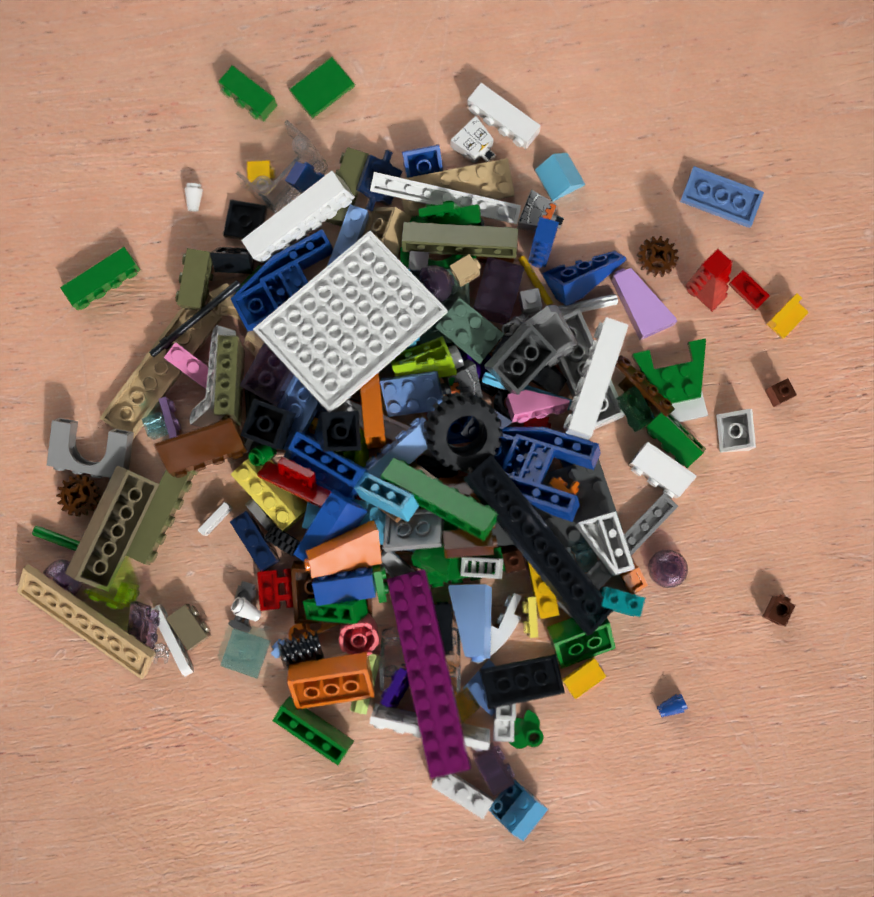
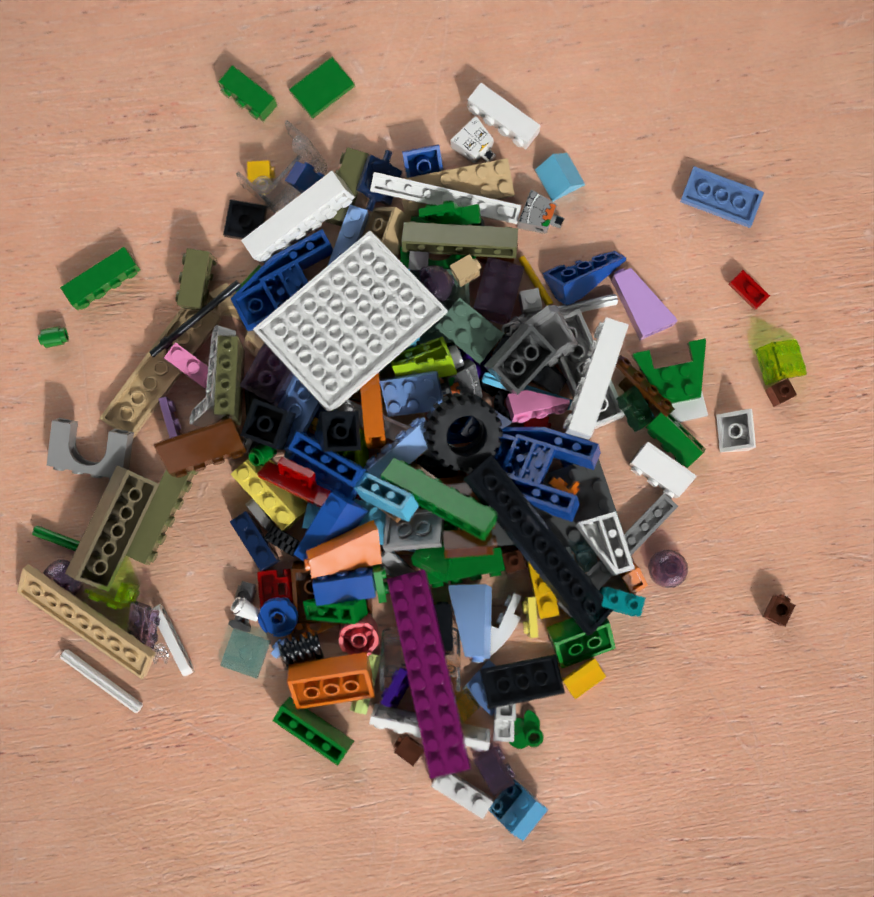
(53, 336): none -> green brick
(75, 503): reddish brown gear -> none
(101, 681): none -> white axle
(155, 426): clear light blue brick -> none
(189, 626): dark tan brick -> none
(193, 196): white cone -> none
(215, 519): white tile -> none
(232, 260): black slope -> none
(283, 607): none -> blue plate
(408, 749): none -> copper brick
(498, 568): white slope -> none
(543, 242): blue brick -> none
(654, 249): reddish brown gear -> none
(672, 706): blue cone -> none
(711, 280): red wedge -> none
(780, 361): none -> clear neon green bracket
(788, 317): yellow panel -> none

